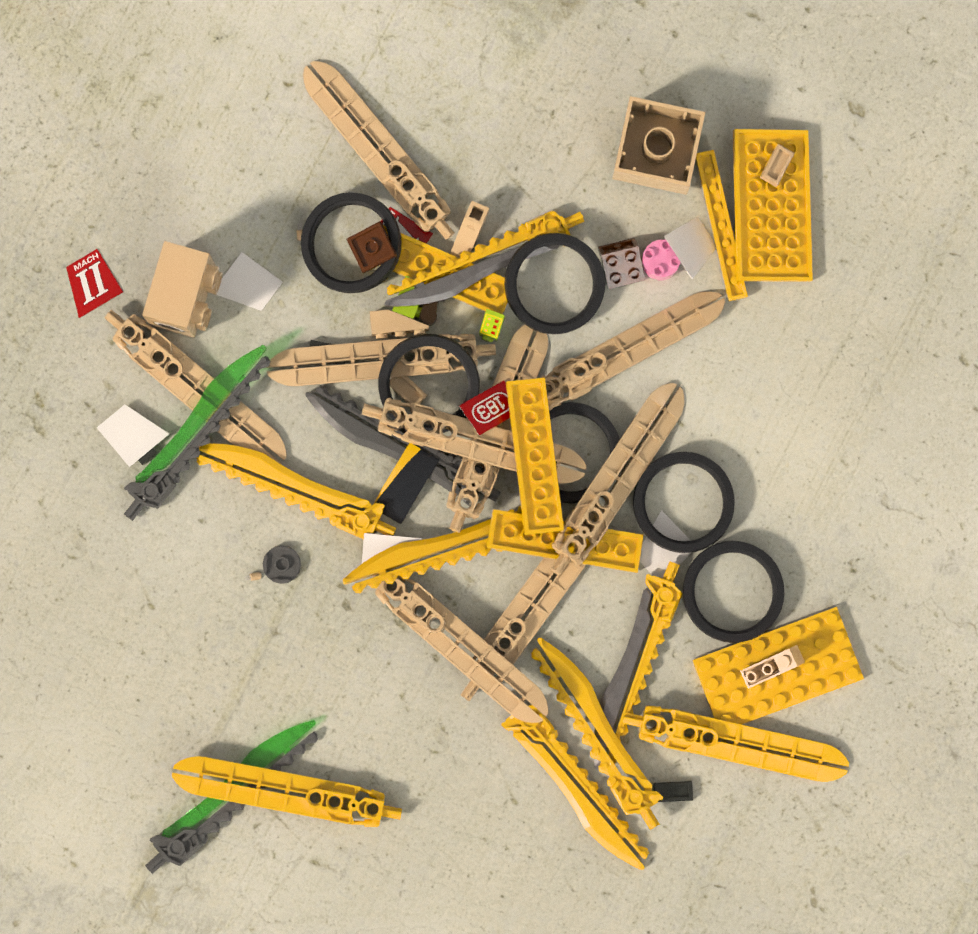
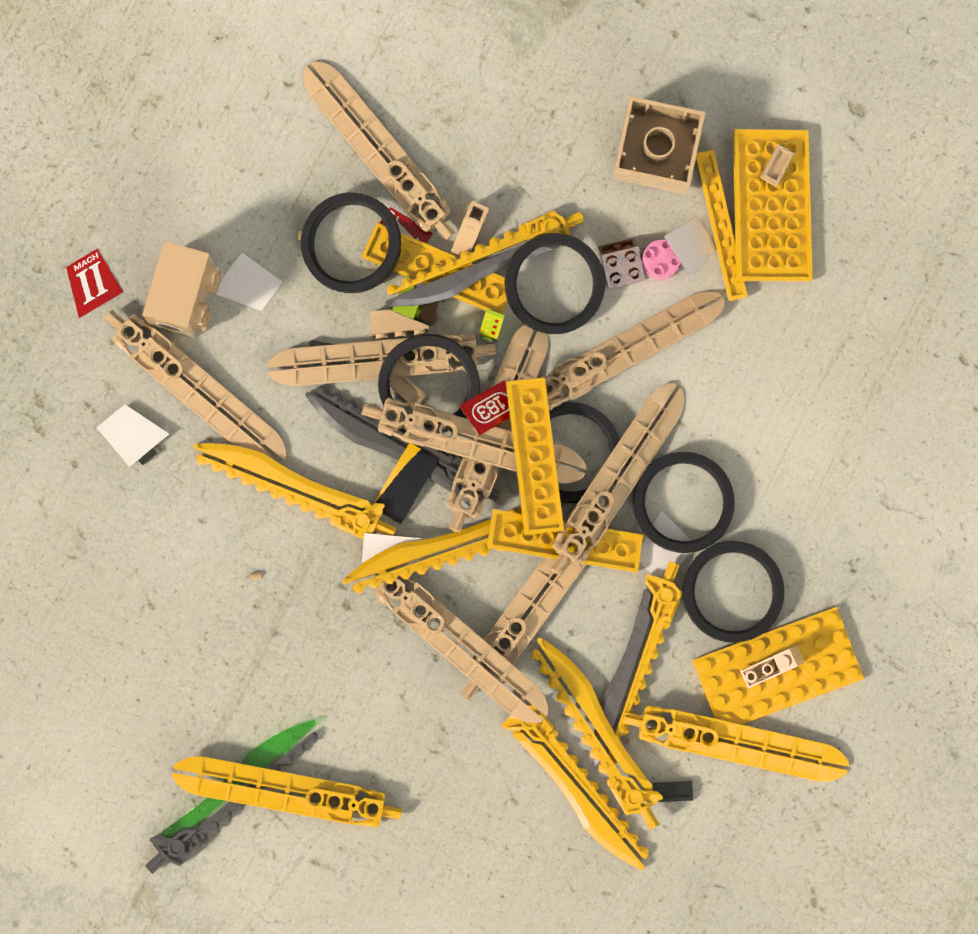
(161, 483): piece -> none
(277, 568): dark grey tile -> none
(371, 247): reddish brown tile -> none

